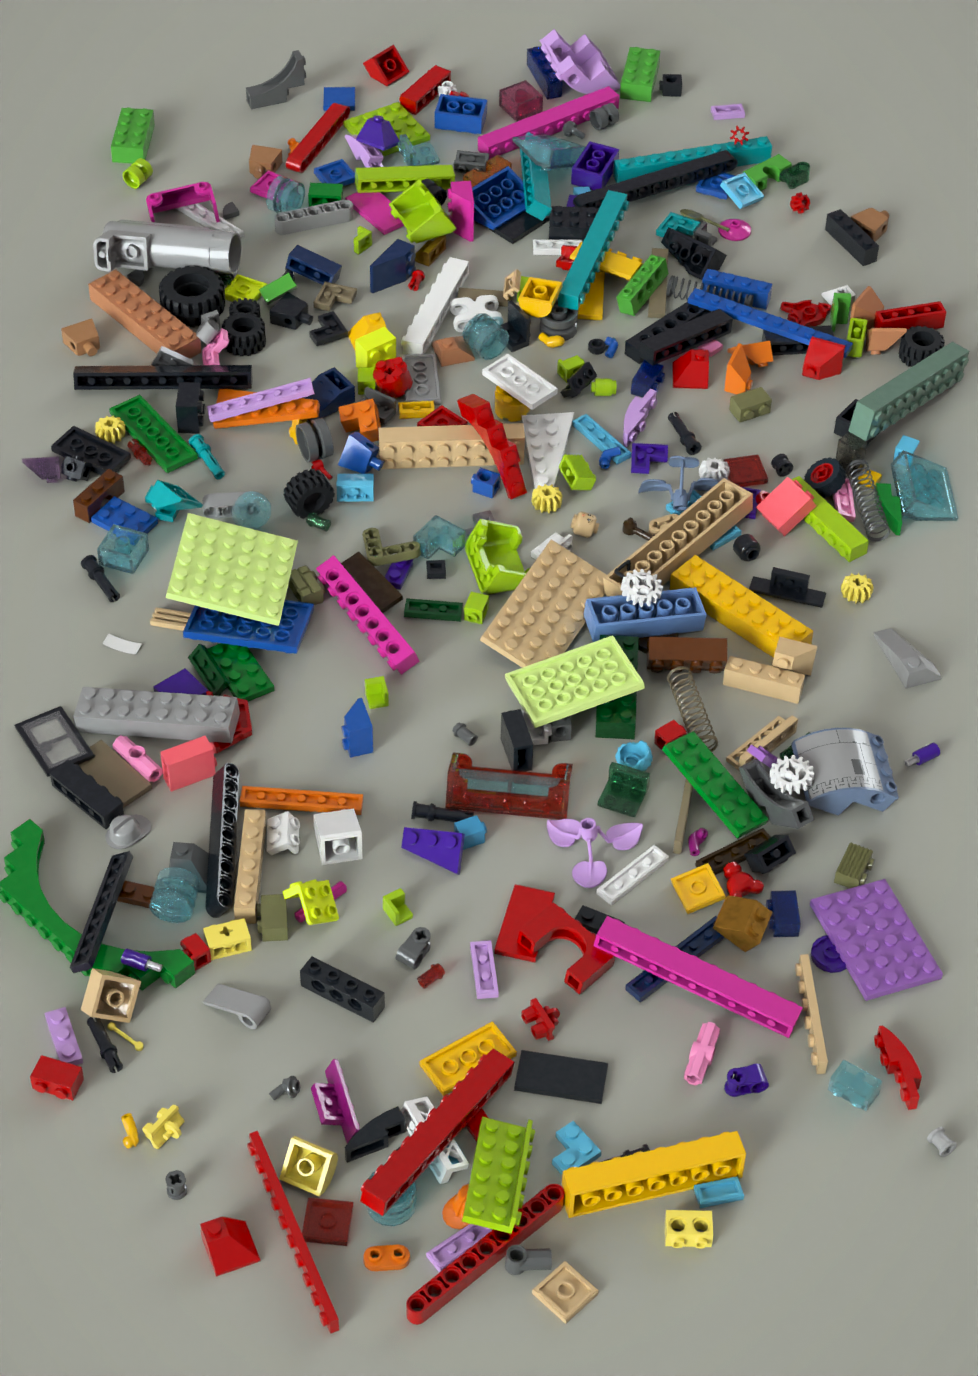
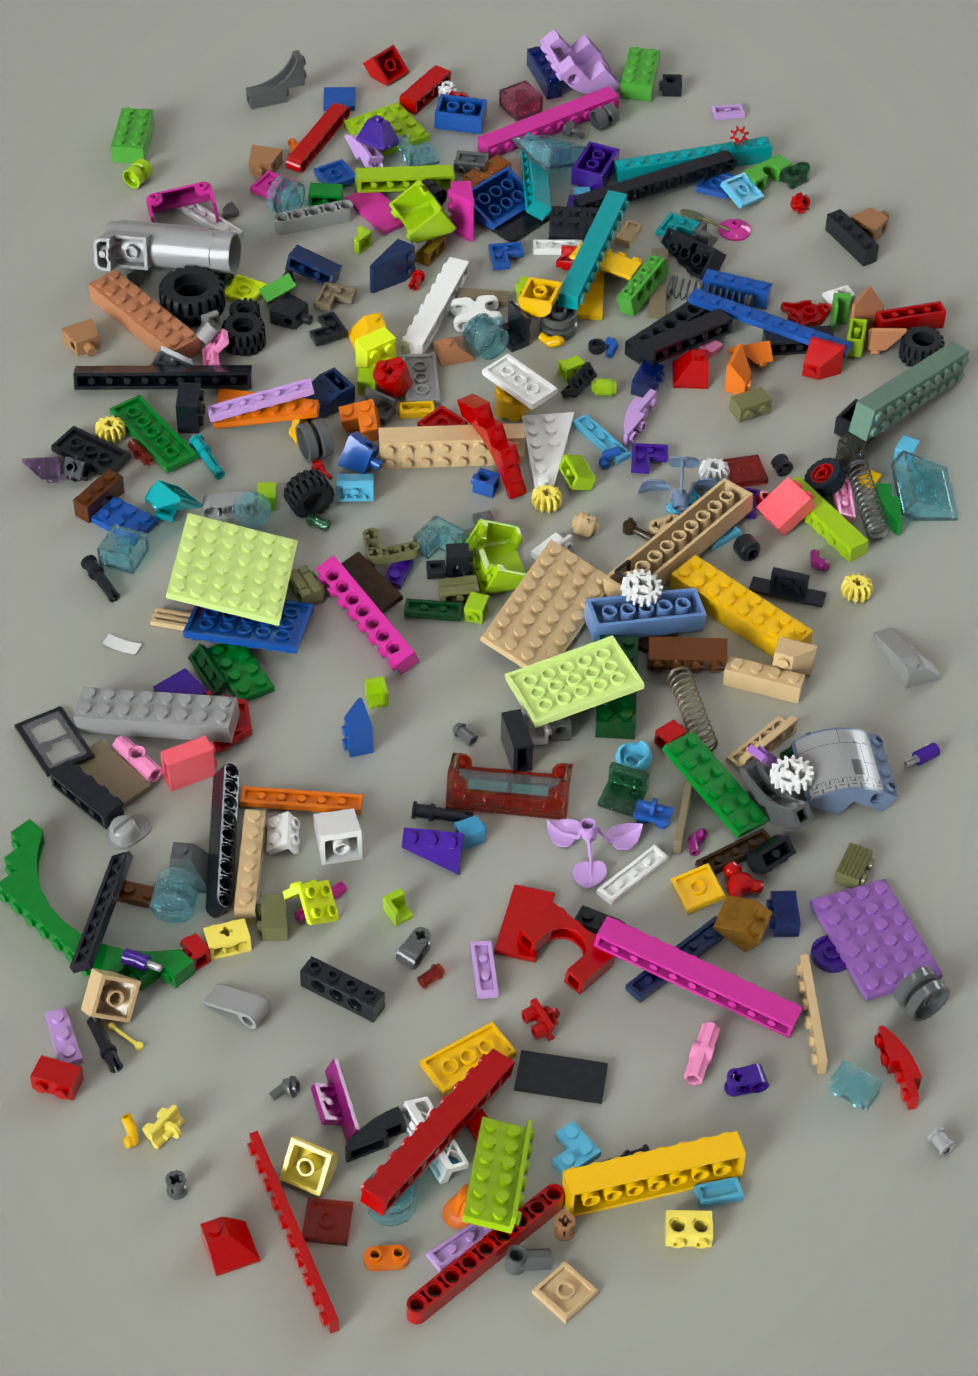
(269, 490): none -> lime brick
(457, 588): none -> olive brick
(458, 560): none -> black brick
(501, 253): none -> blue plate
(512, 285): tan tile -> none
(564, 1226): none -> medium nougat bush
(628, 233): none -> tan tile
(653, 812): none -> blue hips
(686, 437): black pin -> none
(818, 562): none -> magenta arm
(921, 993): none -> dark grey wheel

